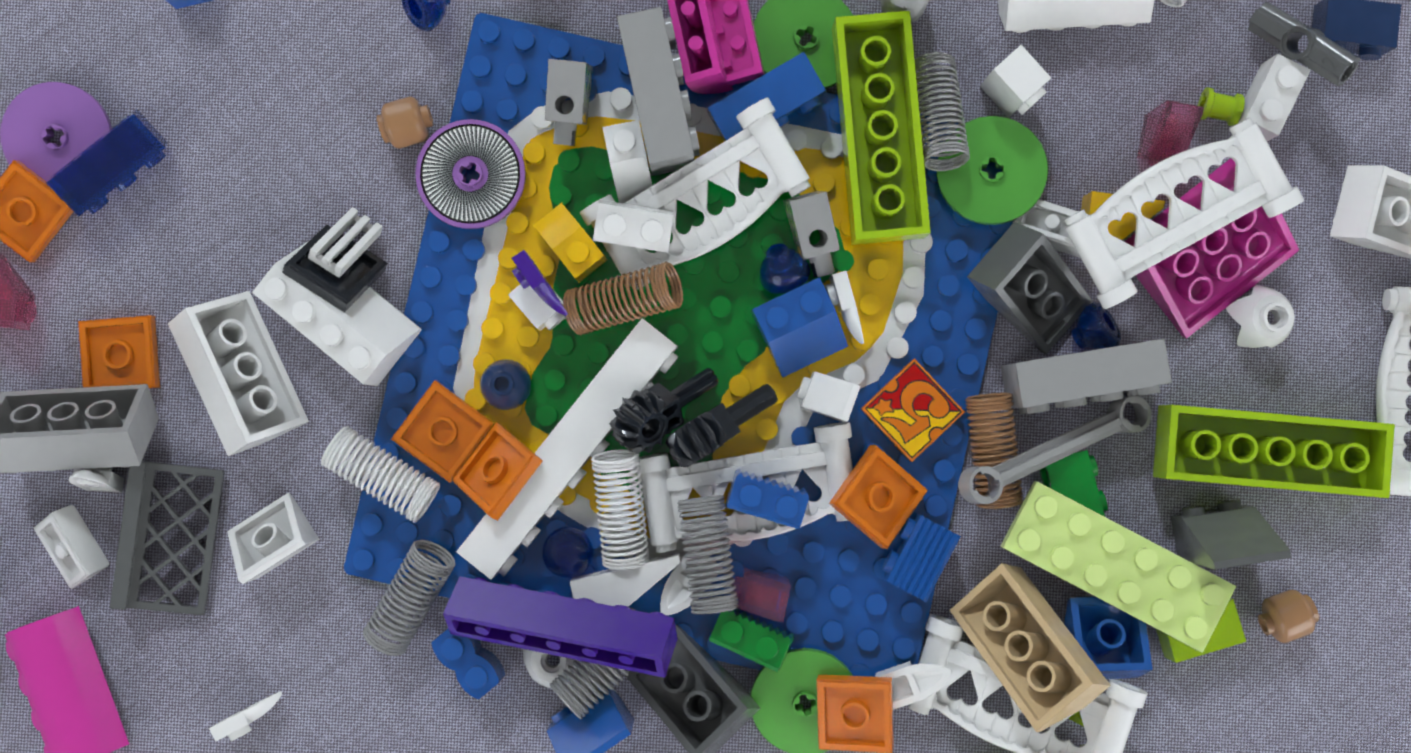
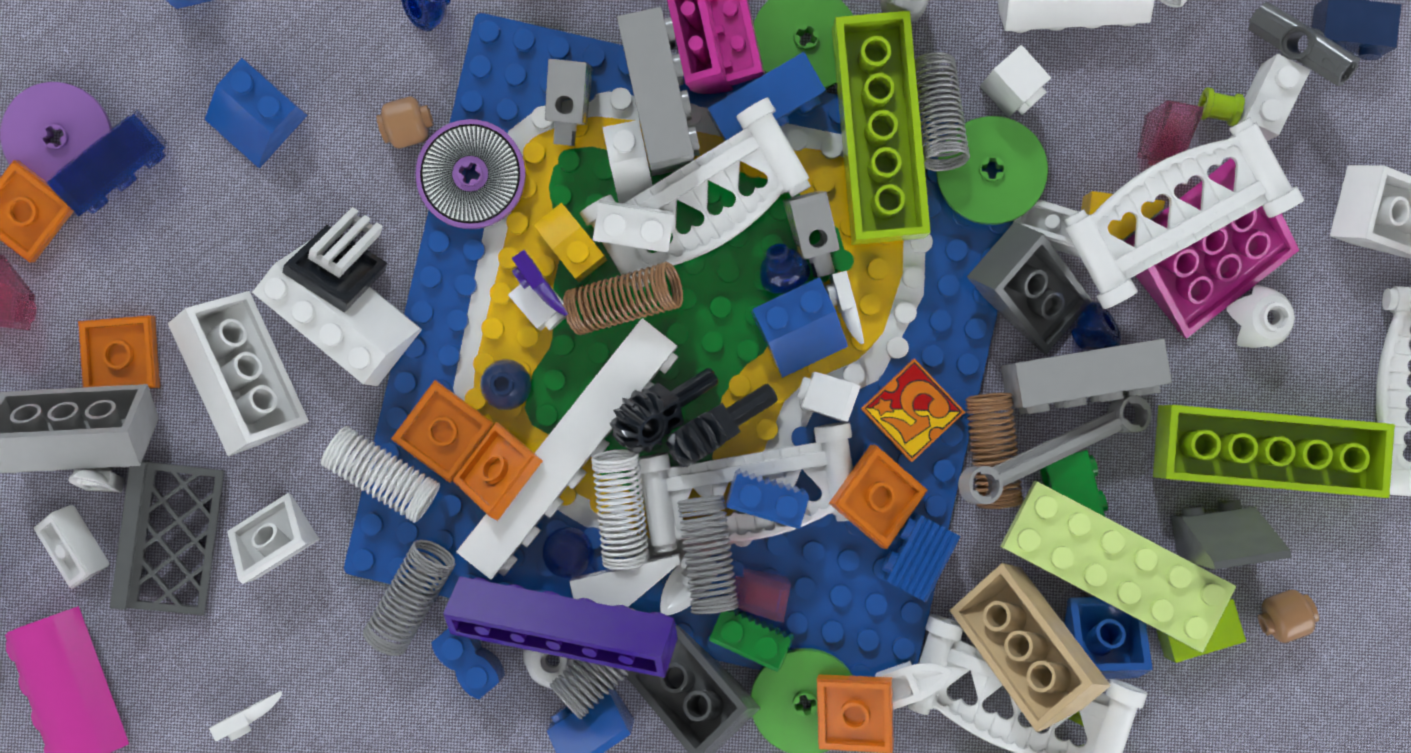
(252, 113): none -> blue slope

